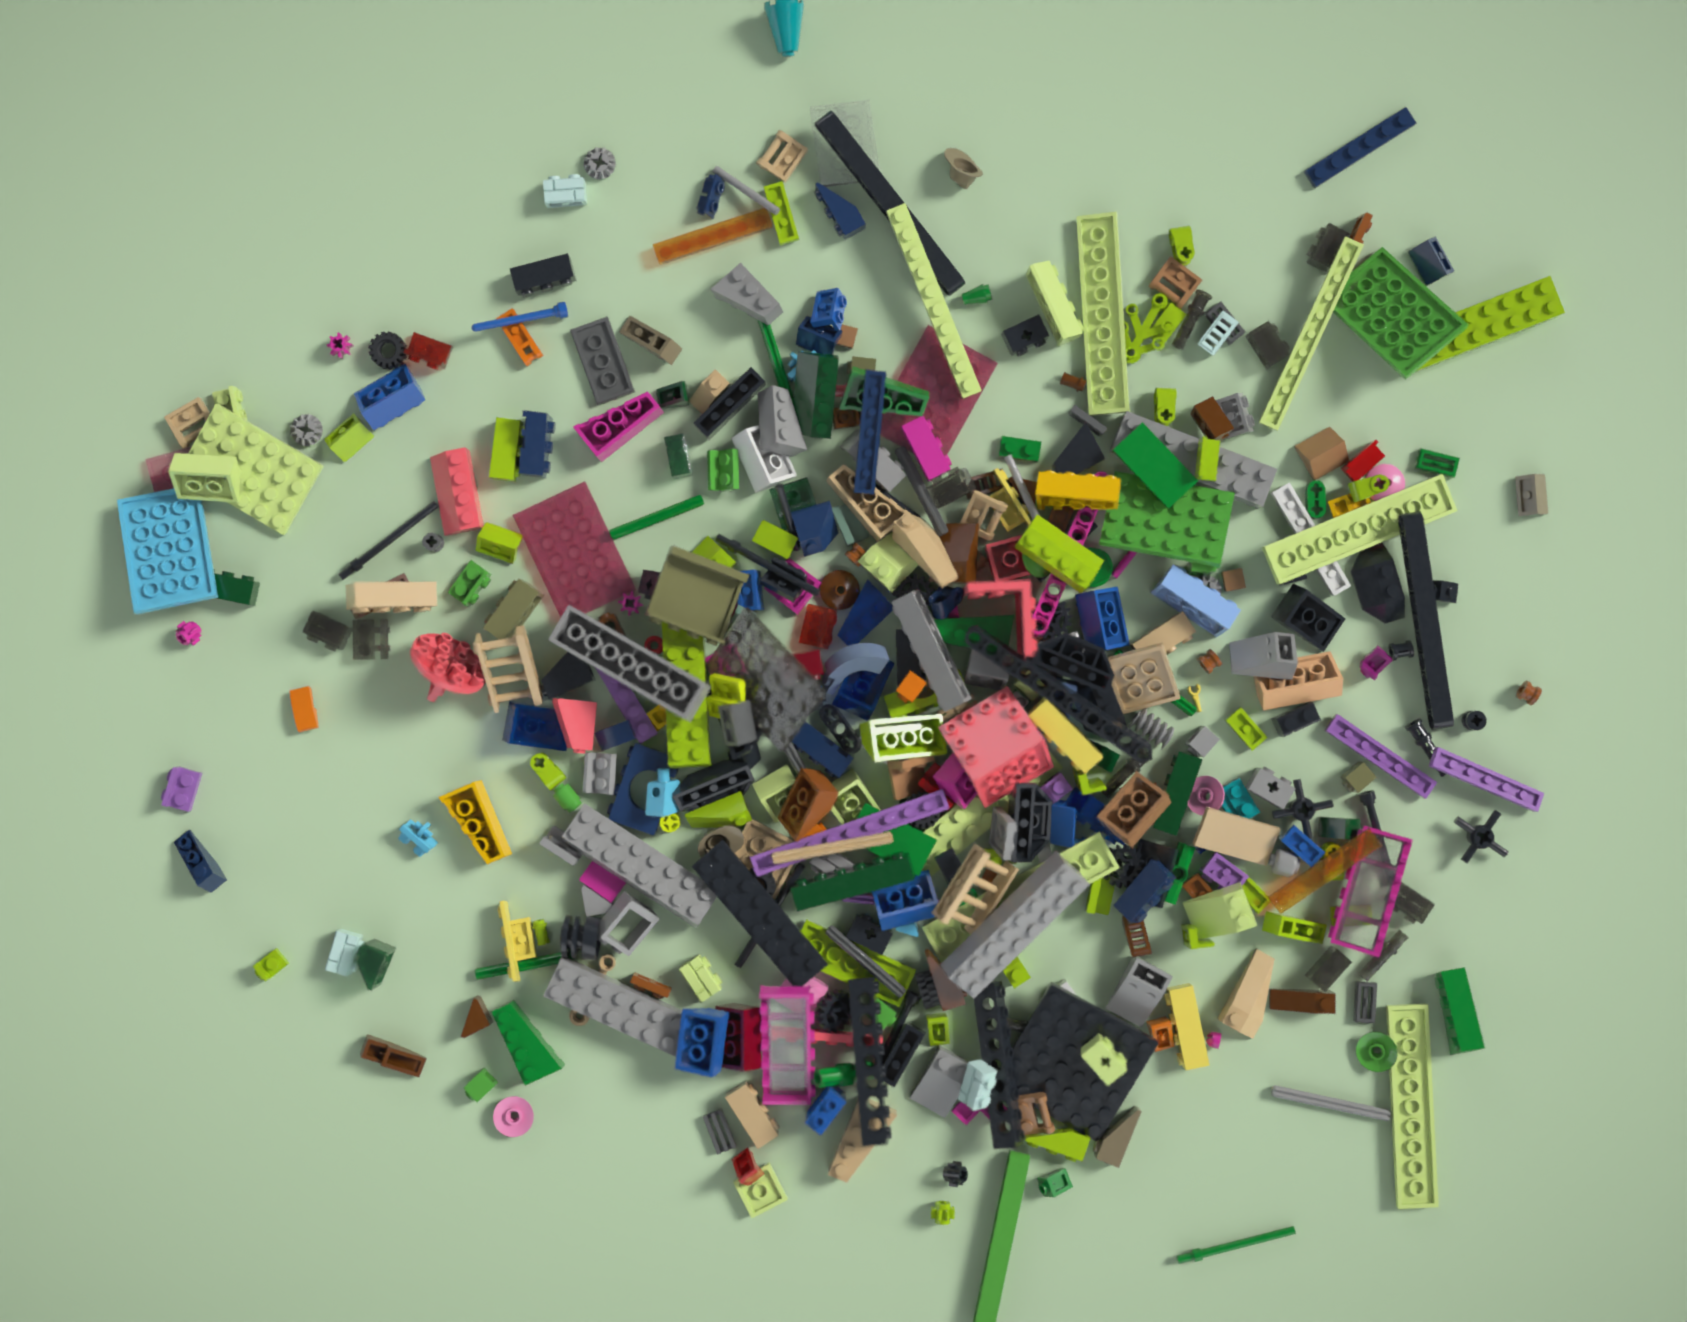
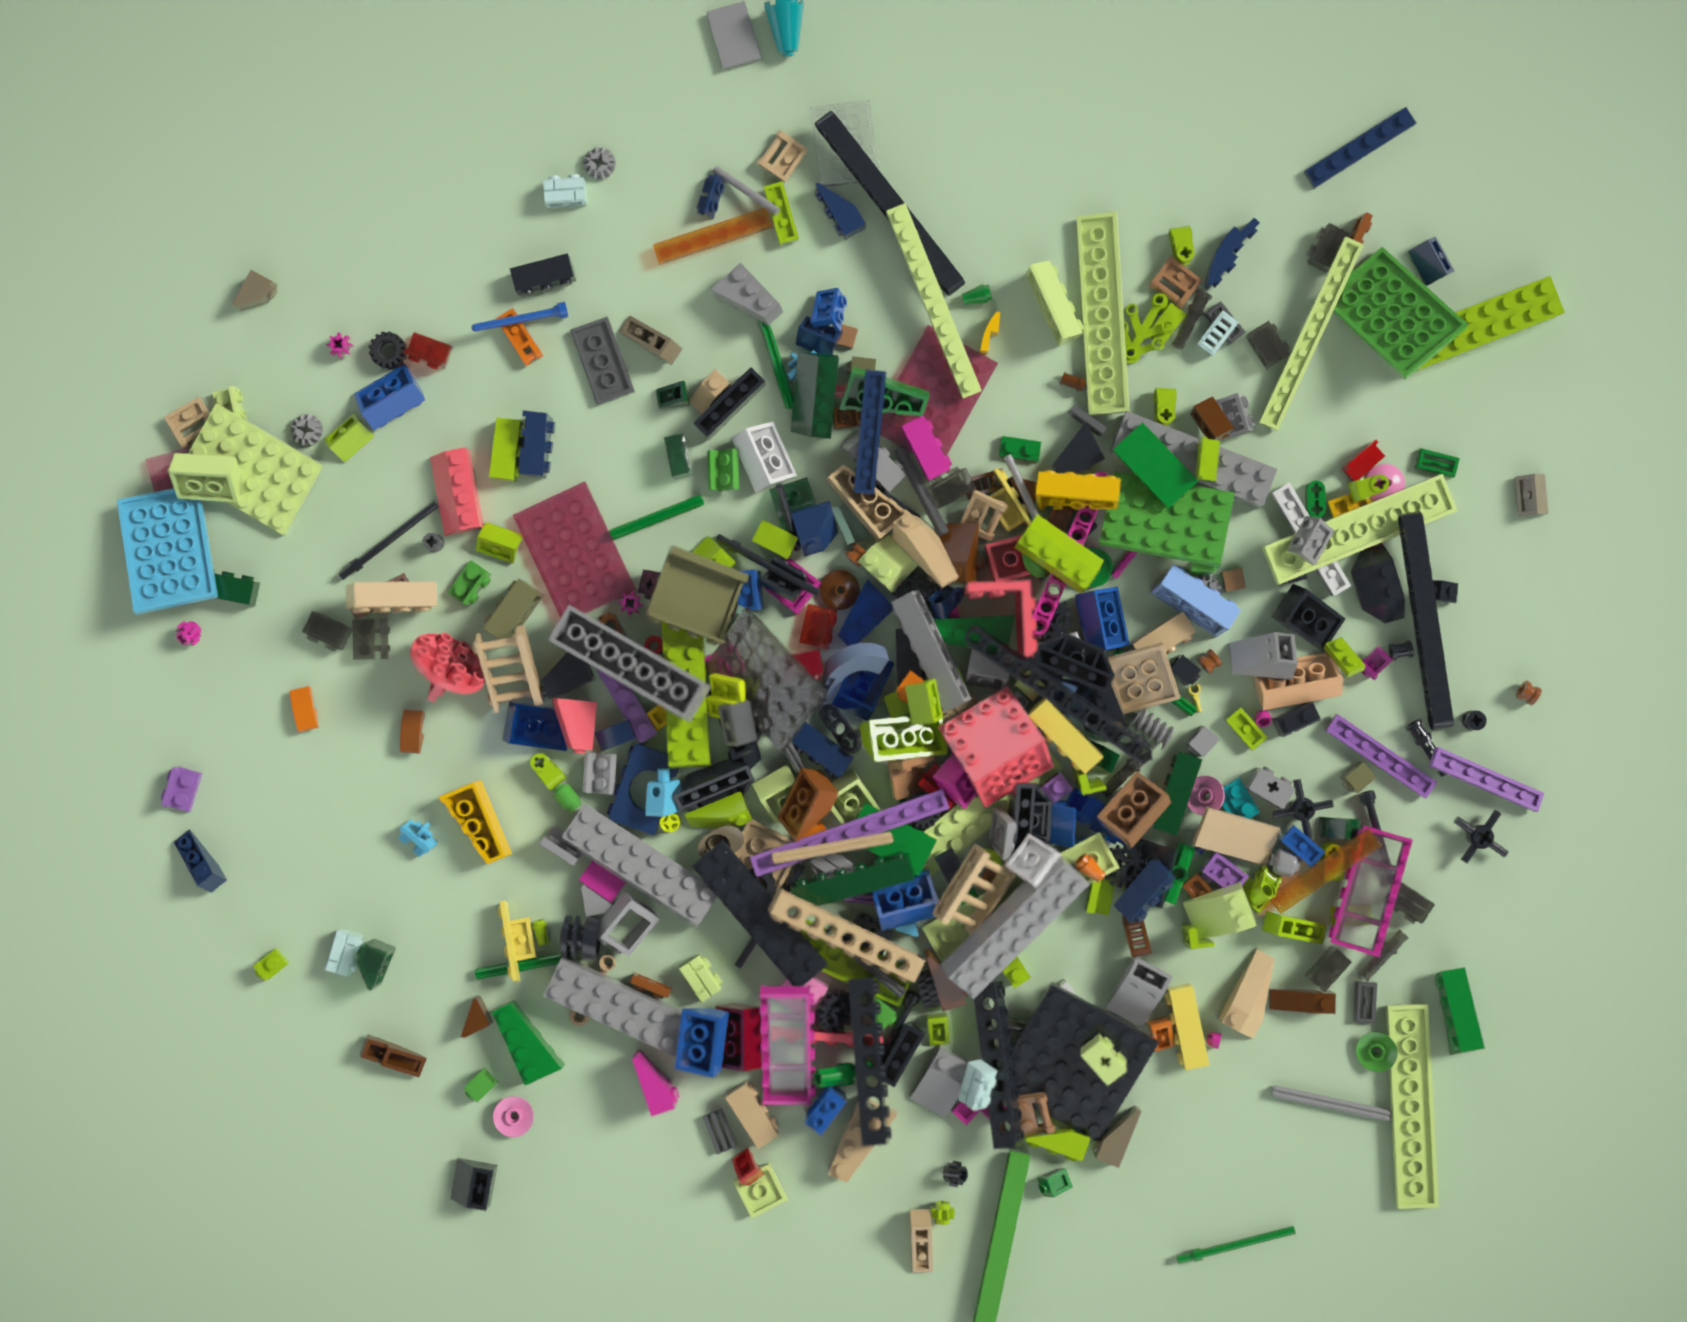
(255, 291): none -> dark tan slope
(411, 731): none -> dark orange slope
(473, 1184): none -> black slope
(618, 425): dark pink wedge -> none
(656, 1086): none -> dark pink slope
(733, 35): none -> light grey tile
(779, 423): light grey wedge -> none
(784, 900): none -> tan brick
(921, 1240): none -> tan slope
(924, 702): none -> lime panel
(962, 167): dark tan piece -> none
(992, 329): none -> yellow slope
(1013, 336): black brick -> none
(1032, 860): none -> white tile
(1089, 867): none -> orange cone
(1185, 670): none -> black brick
(1225, 254): none -> dark blue slope
(1264, 886): none -> lime piece
(1266, 721): none -> dark pink hinge
(1311, 539): none -> light grey bracket
(1323, 453): medium nougat slope -> none
(1344, 657): none -> lime plate

